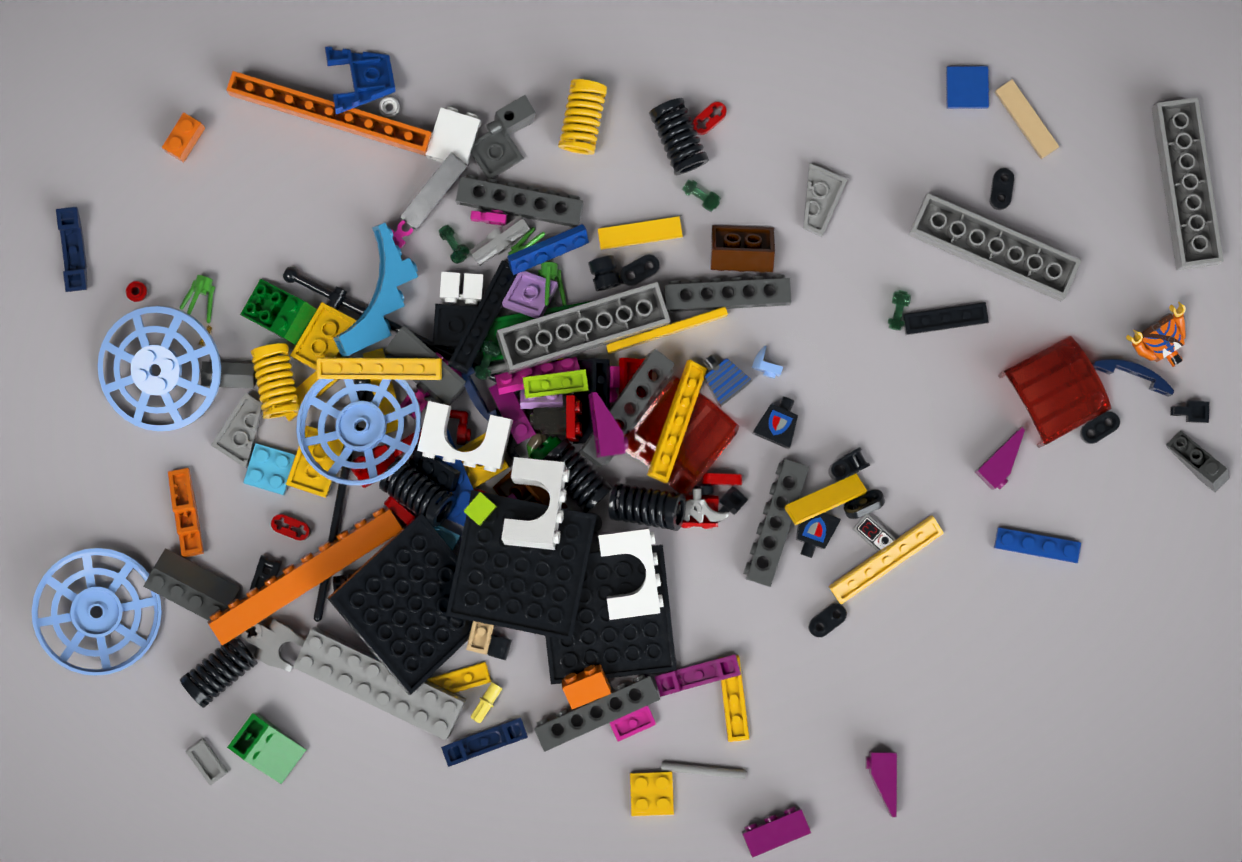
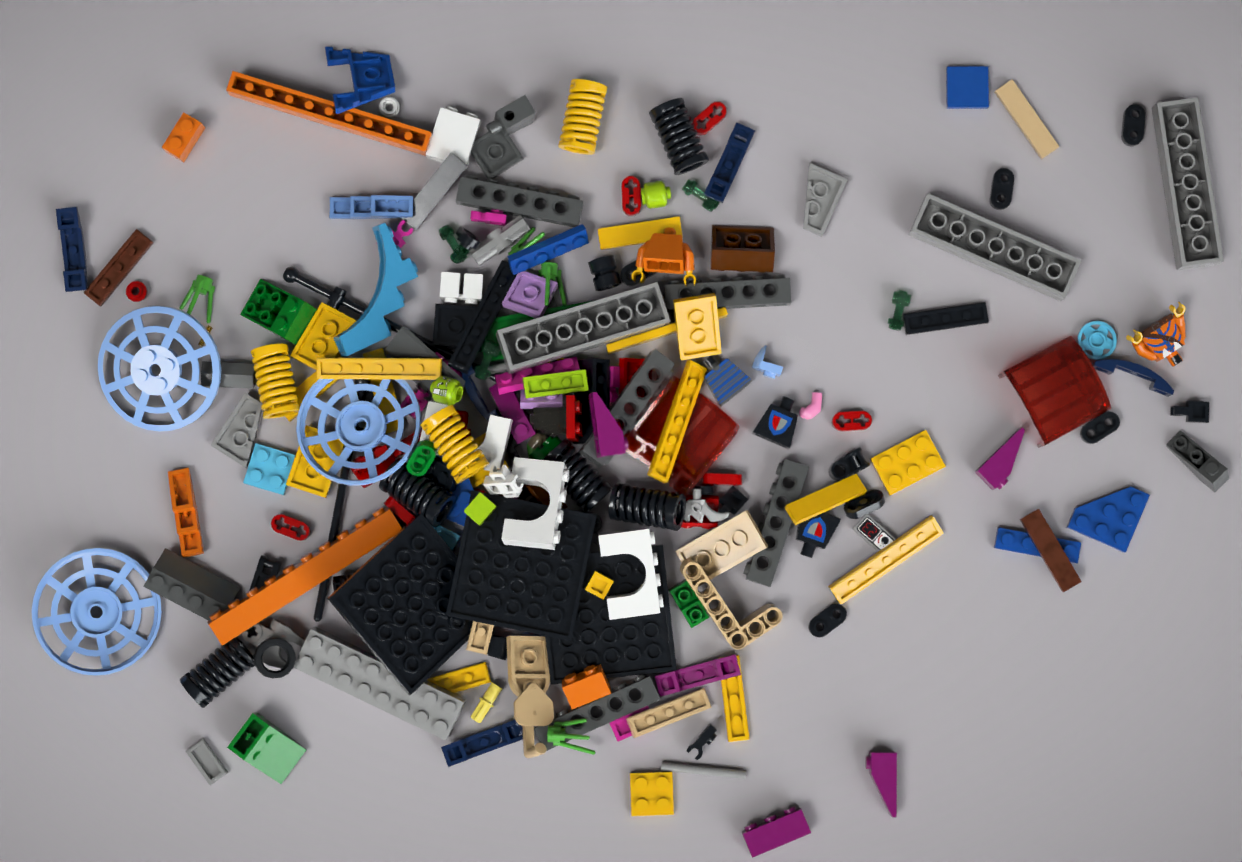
(118, 267): none -> copper tile
(290, 658): none -> black tyre
(371, 207): none -> medium blue slope
(421, 458): none -> green plate
(446, 390): none -> lime head
(455, 459): none -> yellow piece
(467, 239): none -> black plate
(502, 482): none -> white piece
(529, 682): none -> tan plate
(558, 734): none -> bright green plant
(599, 585): none -> yellow plate
(636, 196): none -> red beam
(655, 194): none -> lime head
(665, 254): none -> orange torso
(668, 713): none -> tan tile
(688, 603): none -> green slope
(697, 326): none -> yellow plate
(706, 736): none -> black plate
(722, 610): none -> tan beam
(724, 546): none -> tan plate
(729, 162): none -> dark blue slope
(812, 409): none -> bright pink arm
(850, 415): none -> red beam
(907, 462): none -> yellow plate
(1050, 550): none -> copper tile
(1097, 340): none -> medium azure wheel
(1110, 518): none -> blue plate
(1133, 124): none -> black plate

